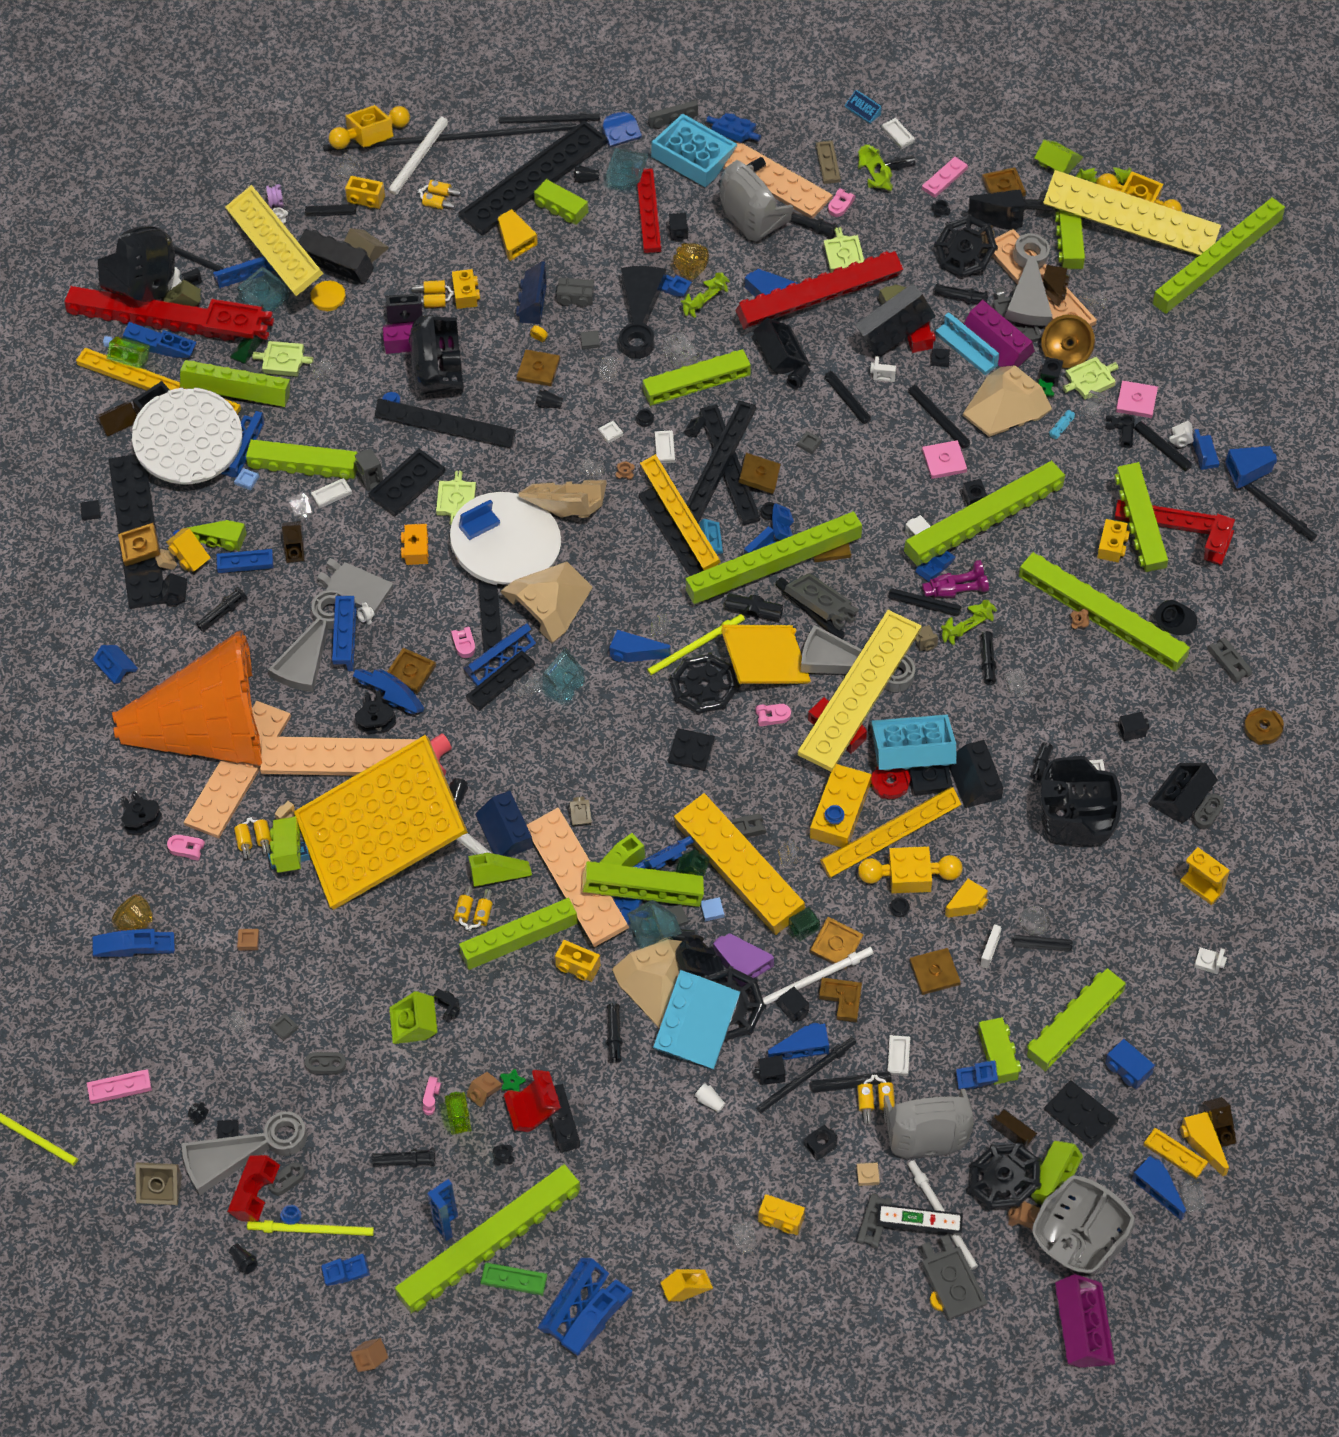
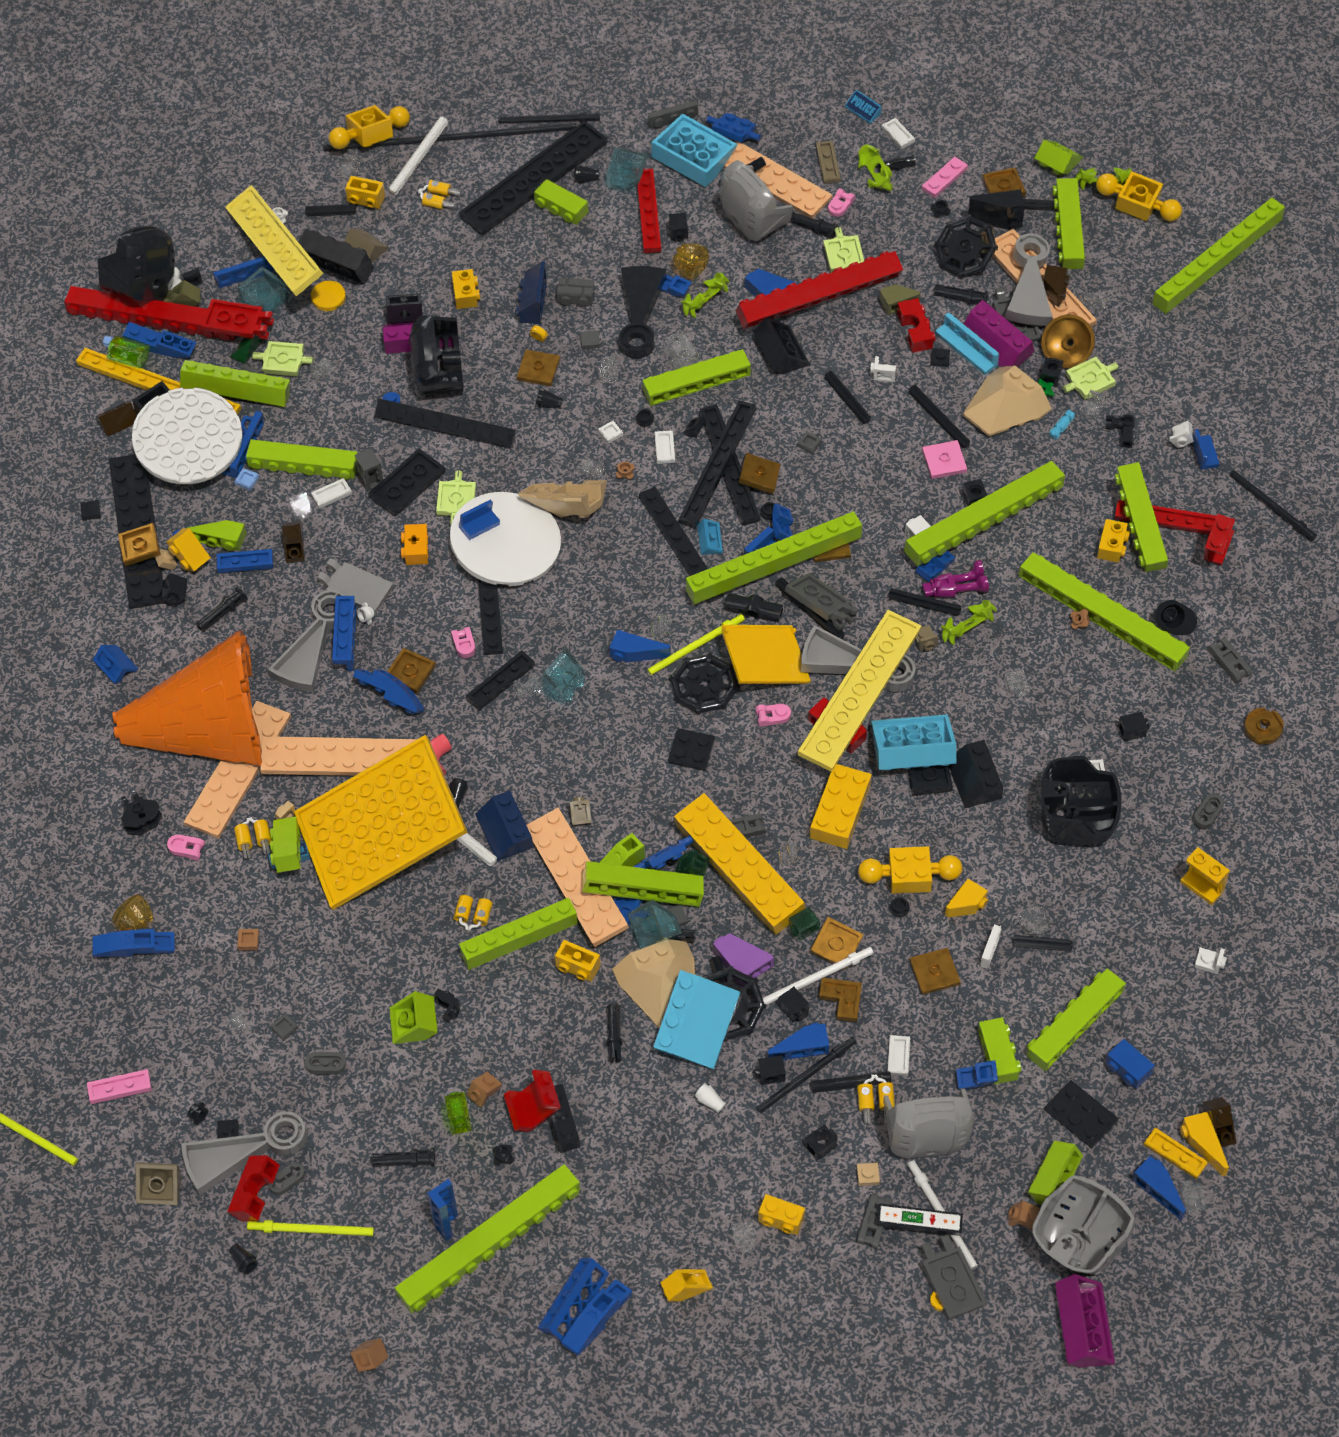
(197, 259): black bar -> none
(275, 196): lavender wheel -> none
(290, 1214): blue plate -> none
(344, 1271): blue slope -> none
(374, 714): black hinge -> none
(433, 1087): bright pink plate -> none
(436, 289): yellow piece -> none
(493, 868): lime slope -> none
(499, 648): blue fence -> none
(506, 1078): green plate -> none
(514, 1279): bright green tile -> none
(516, 235): yellow slope -> none
(551, 597): tan wedge -> none
(620, 128): blue slope -> none
(680, 513): yellow plate -> none
(695, 956): black slope -> none
(712, 909): light blue tile -> none
(797, 377): black cone -> none
(834, 814): blue plate -> none
(890, 790): red plate -> none
(890, 832): yellow plate -> none
(895, 320): black brick -> none
(988, 664): black pin -> none
(1010, 1184): black plate -> none
(1013, 1128): dark brown panel -> none
(1041, 761): black pin -> none
(1130, 214): light yellow plate -> none
(1136, 399): bright pink plate -> none
(1163, 446): black axle -> none
(1184, 790): black slope -> none
(1250, 464): blue slope -> none

